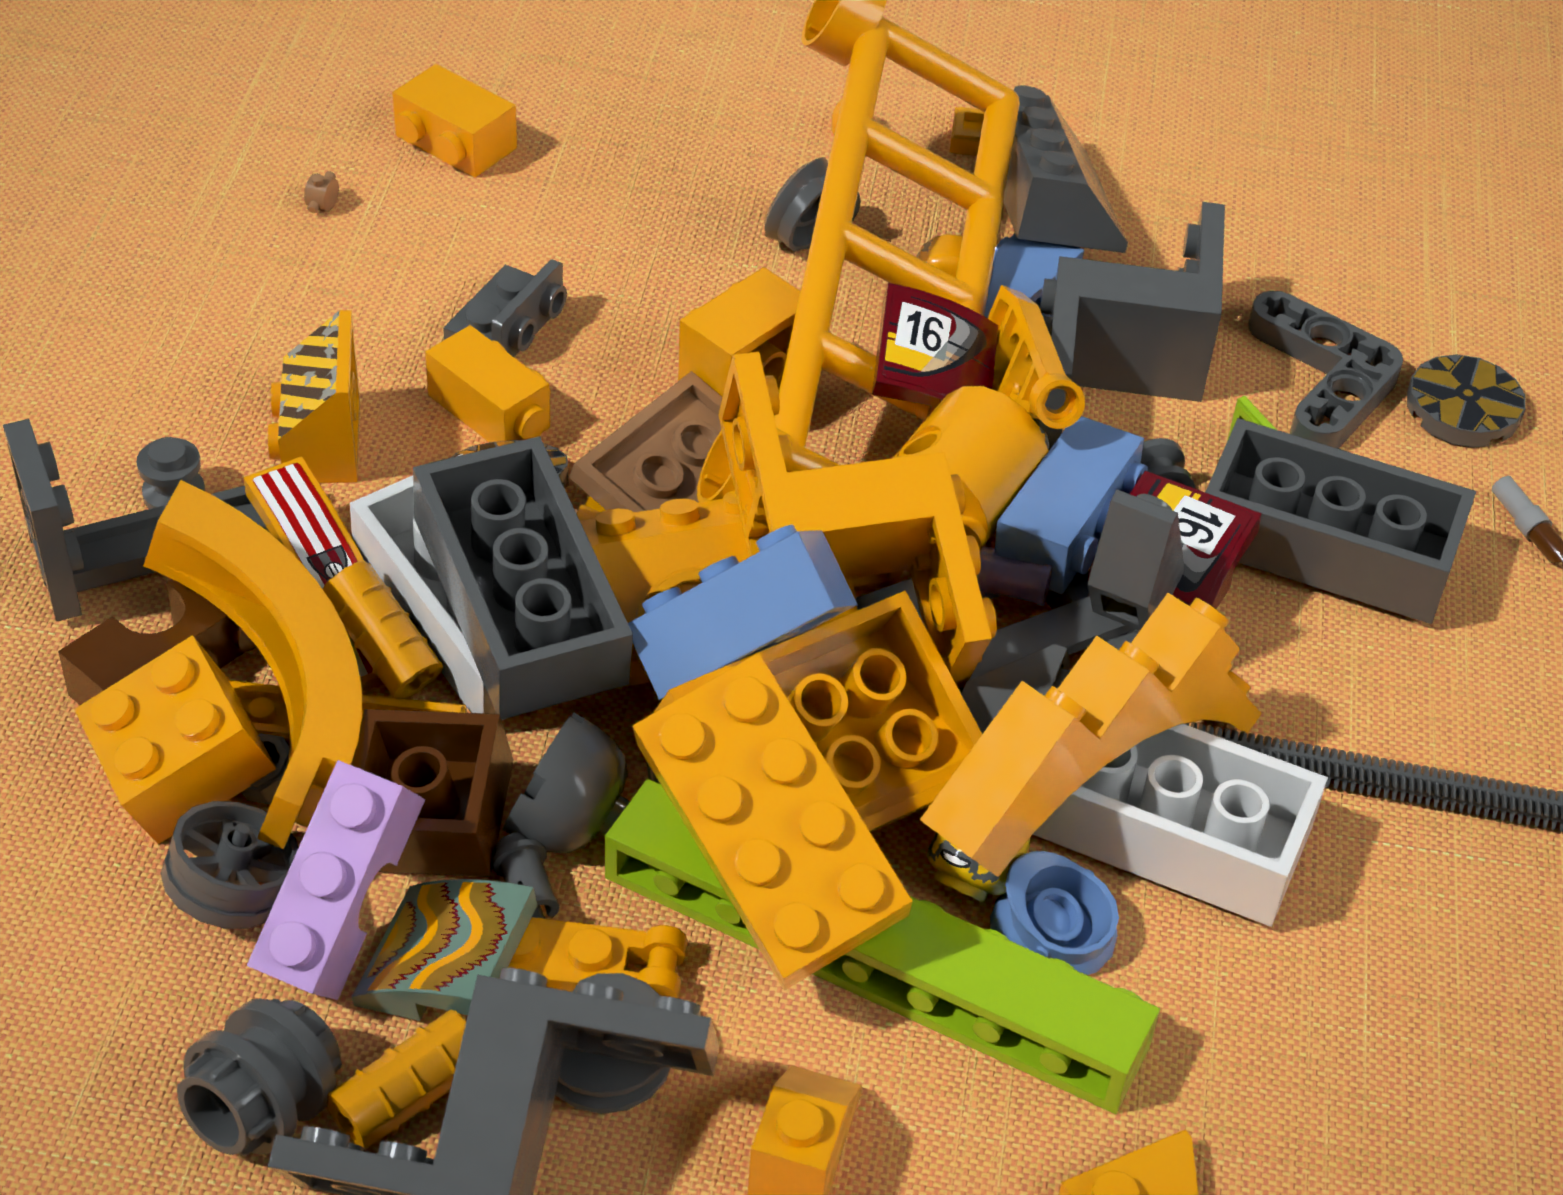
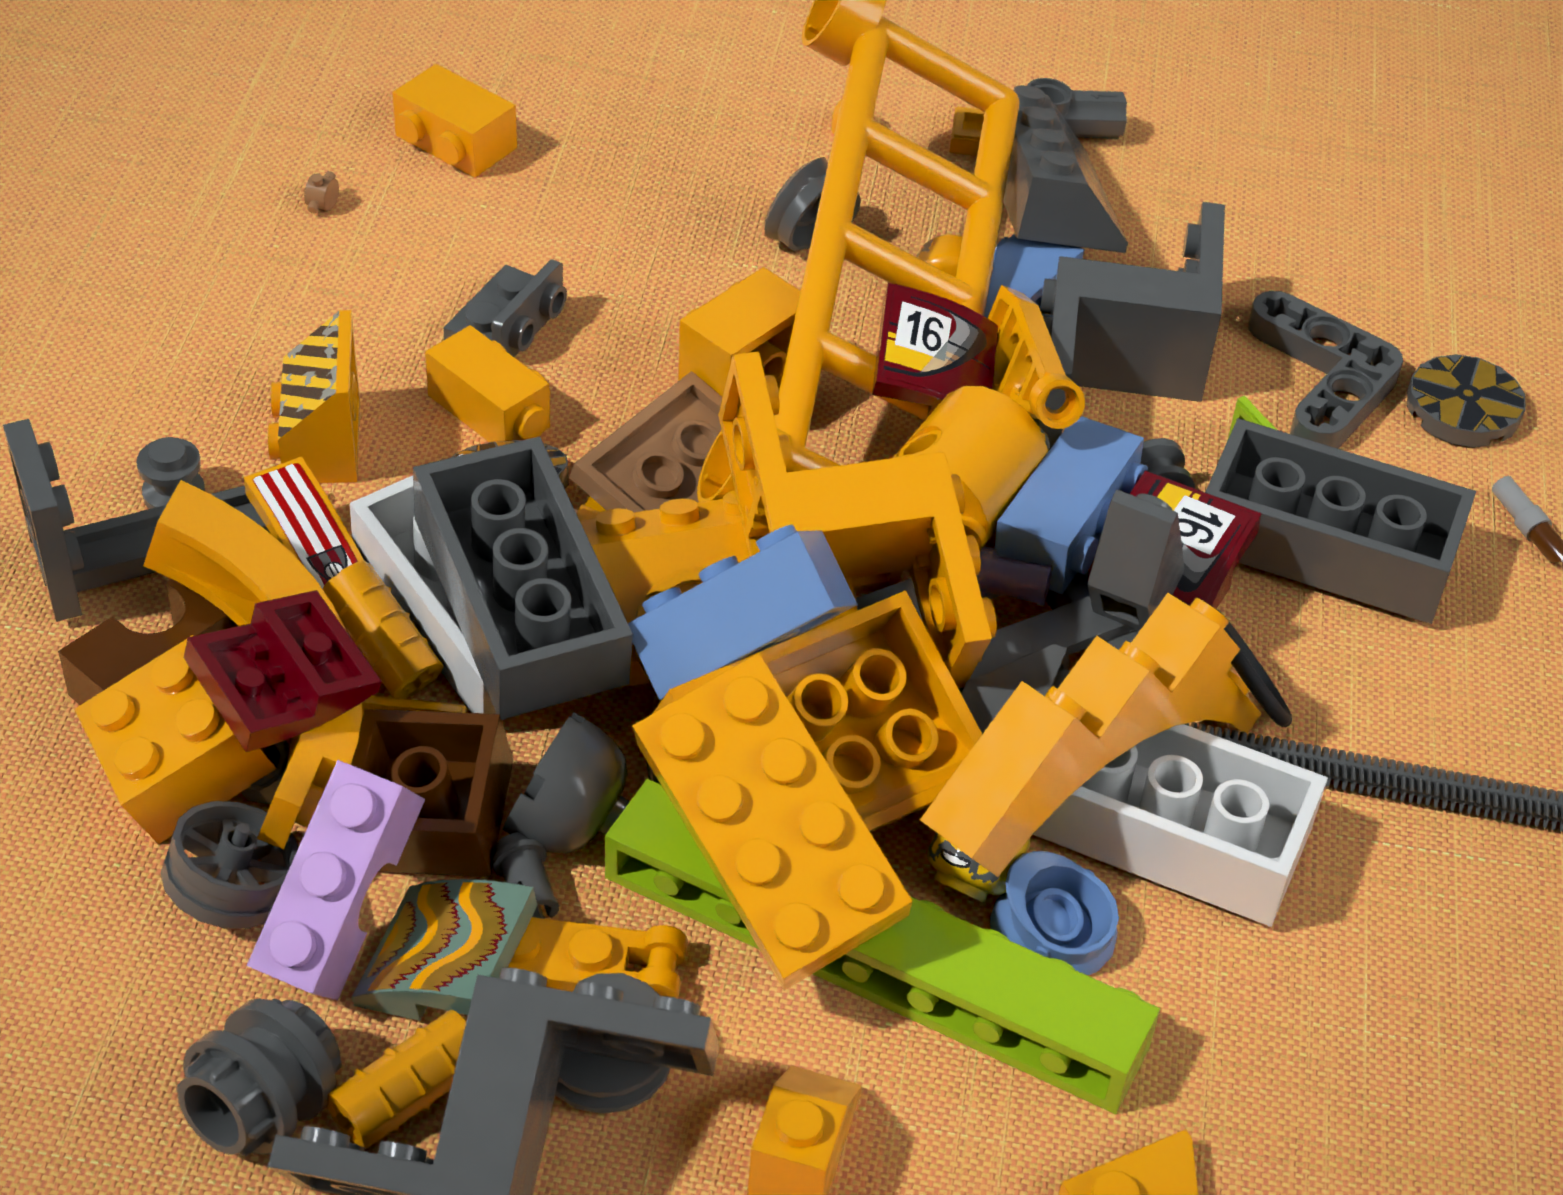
(281, 670): none -> dark red slope
(1087, 112): none -> dark grey piece
(1258, 681): none -> black tyre

